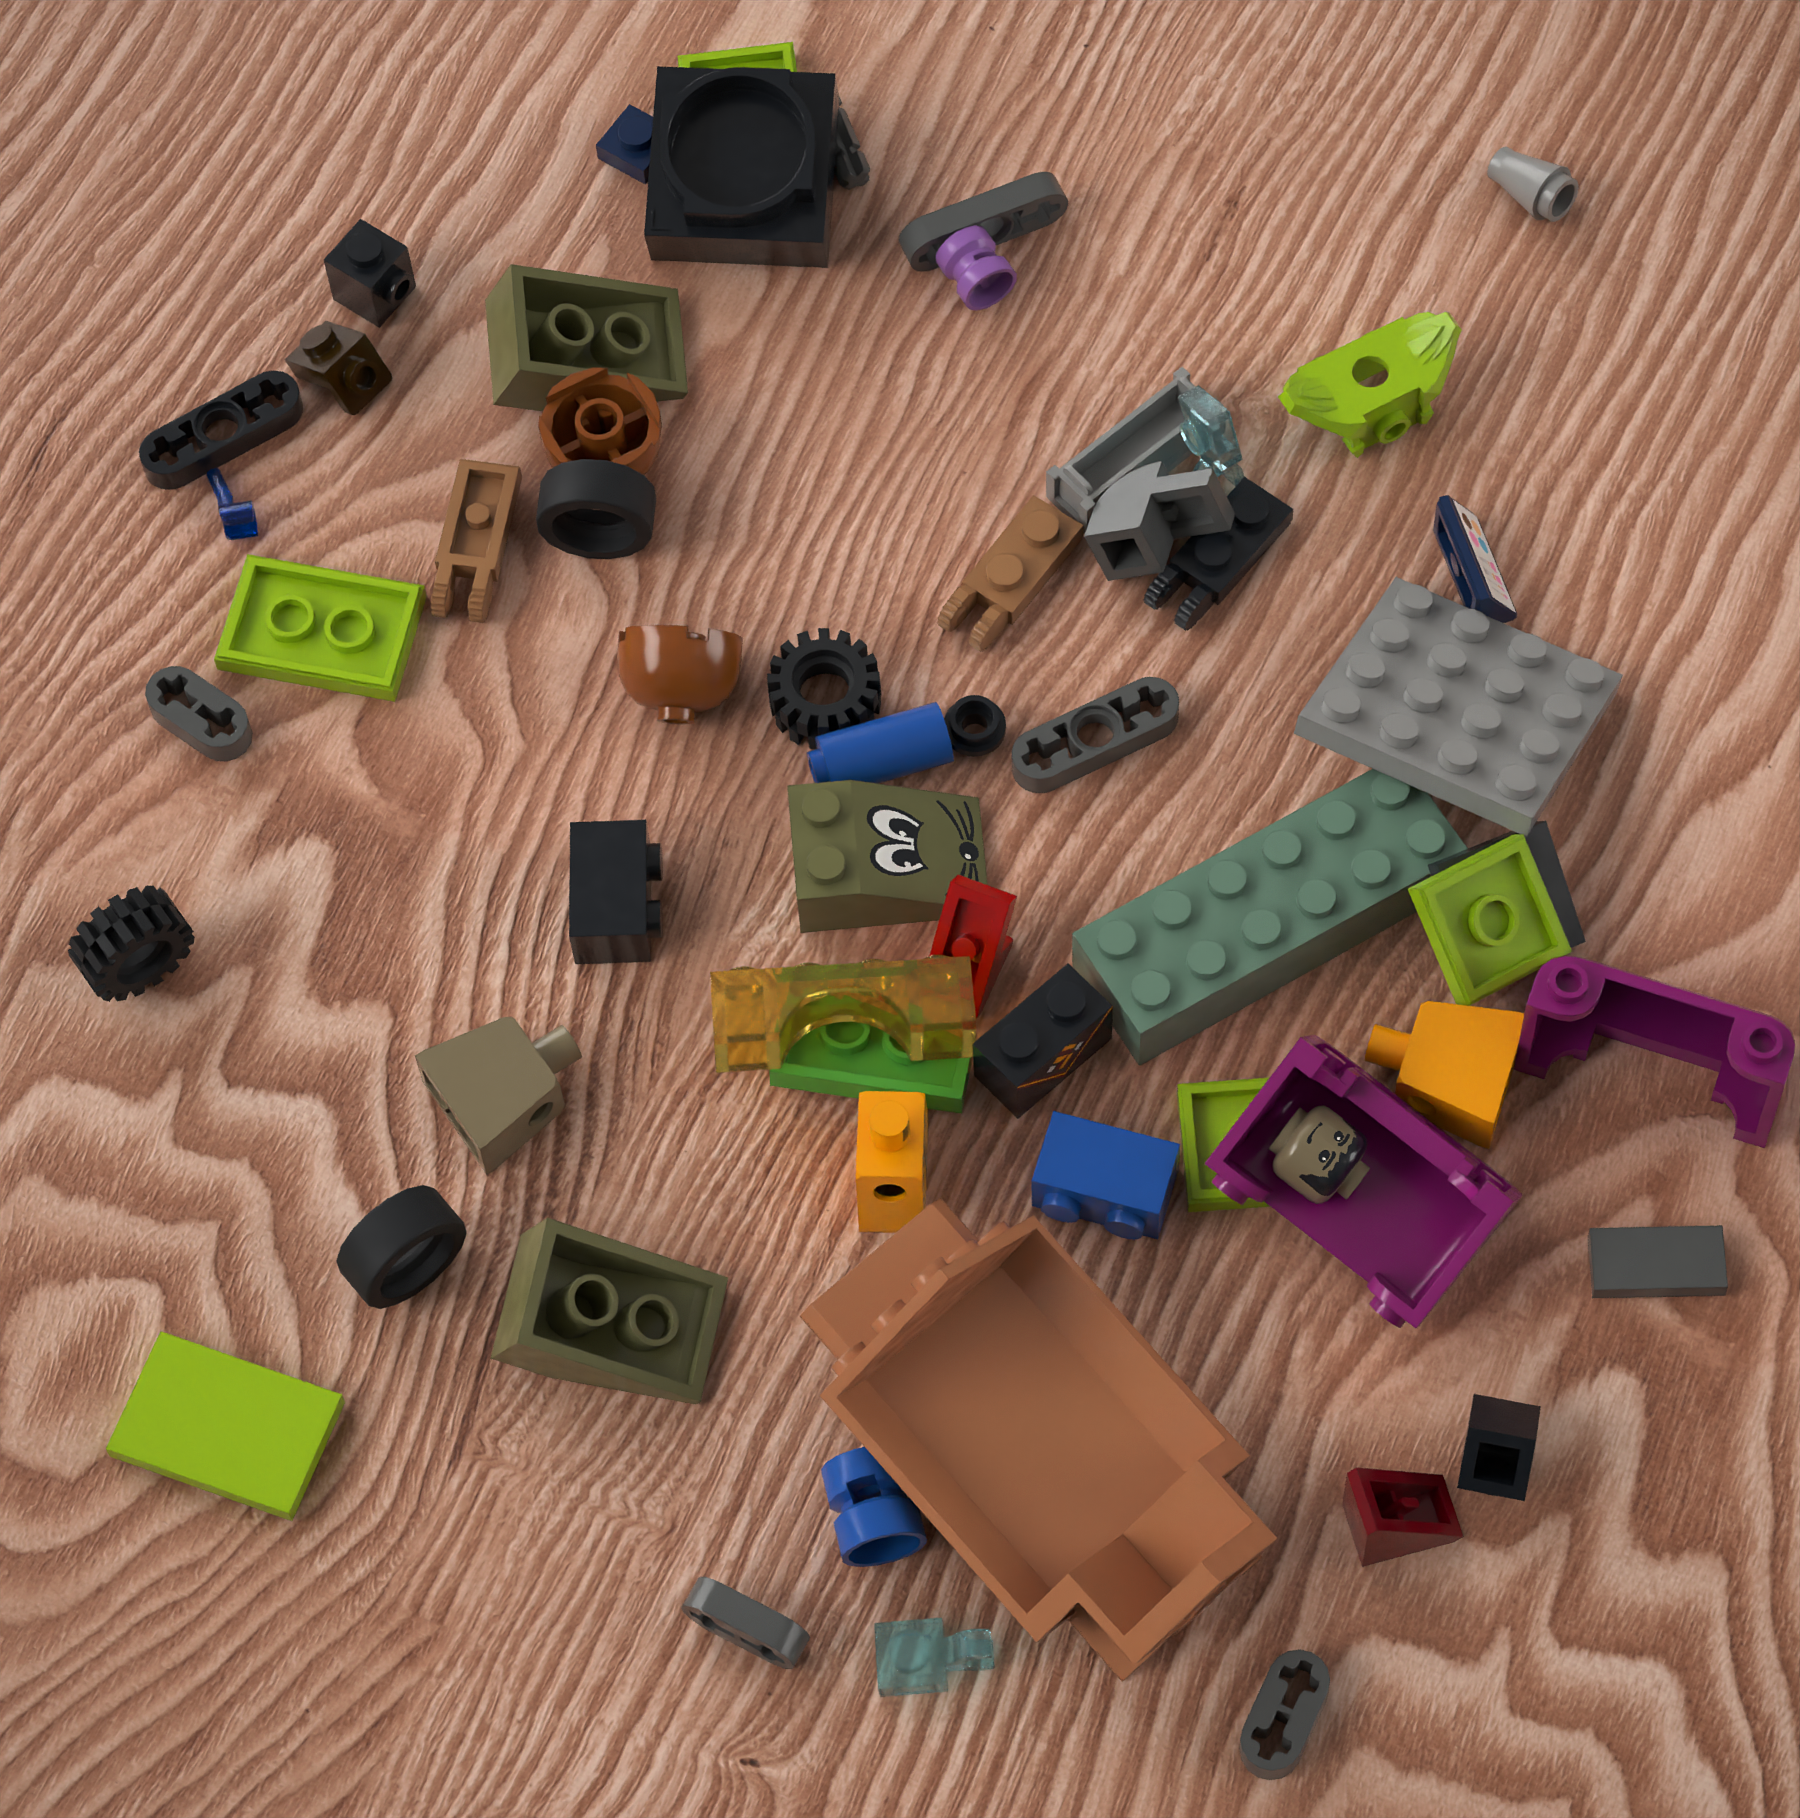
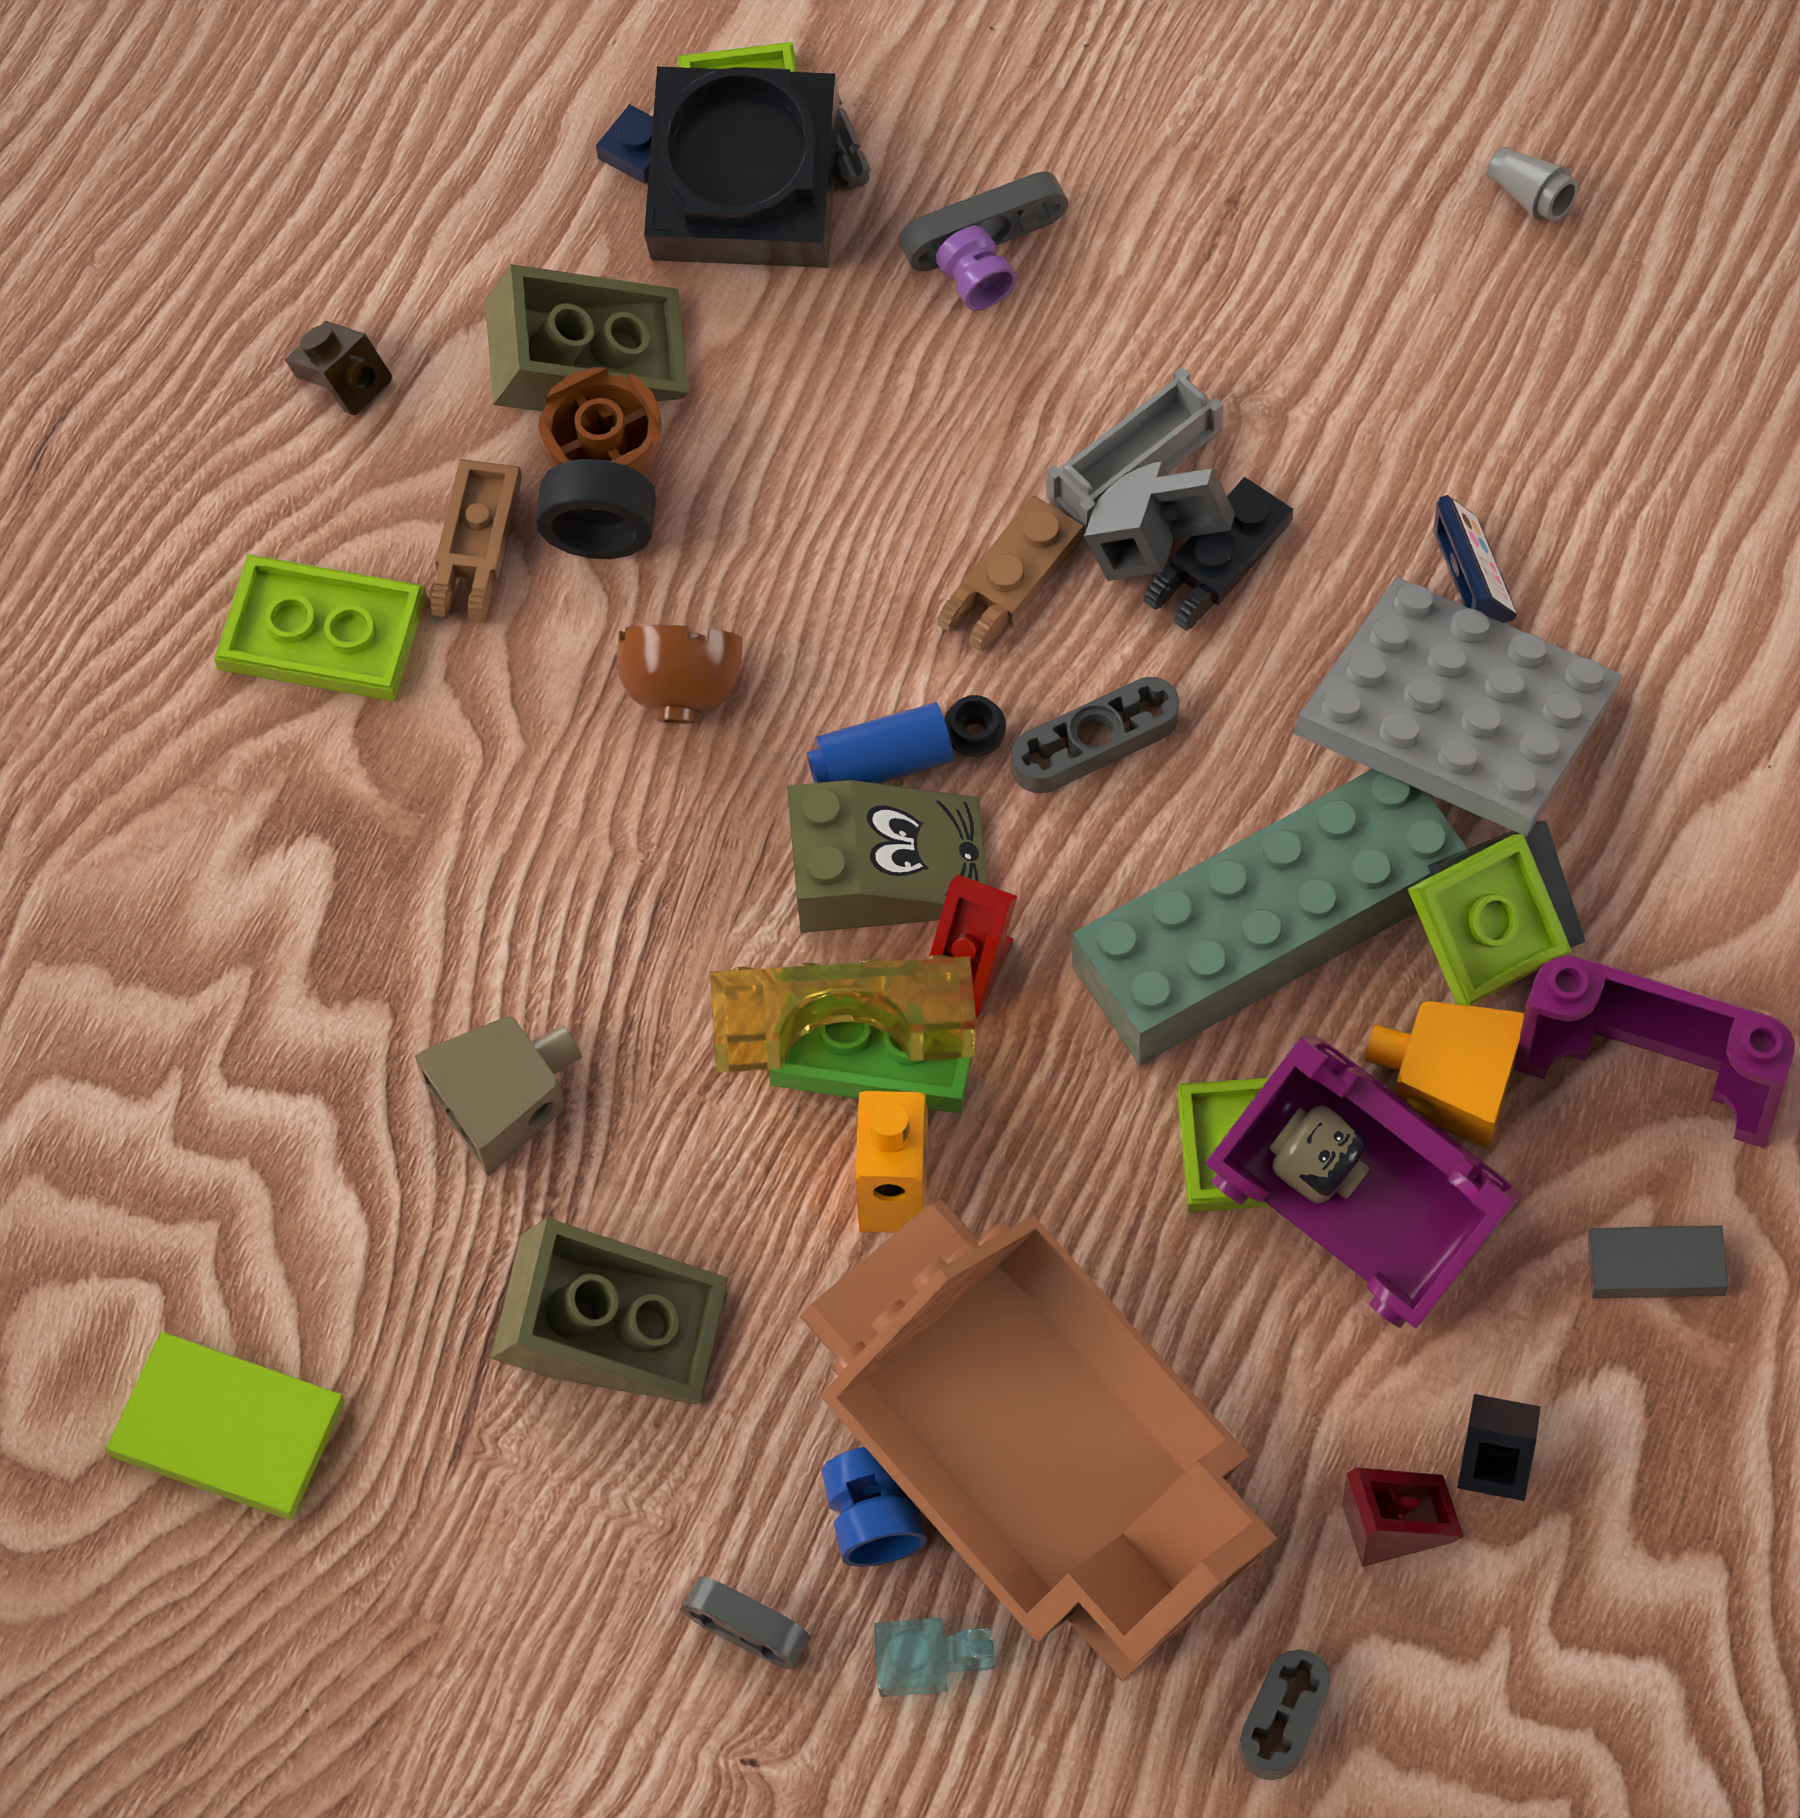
(131, 943): black tyre -> none
(192, 723): dark grey beam -> none
(213, 454): black beam -> none
(237, 518): clear blue hand -> none
(370, 273): black brick -> none
(401, 1246): black tyre -> none
(612, 892): black brick -> none
(818, 658): black tyre -> none
(1042, 1040): black brick -> none
(1105, 1176): blue brick -> none
(1211, 434): clear light blue plate -> none
(1417, 361): lime piece -> none

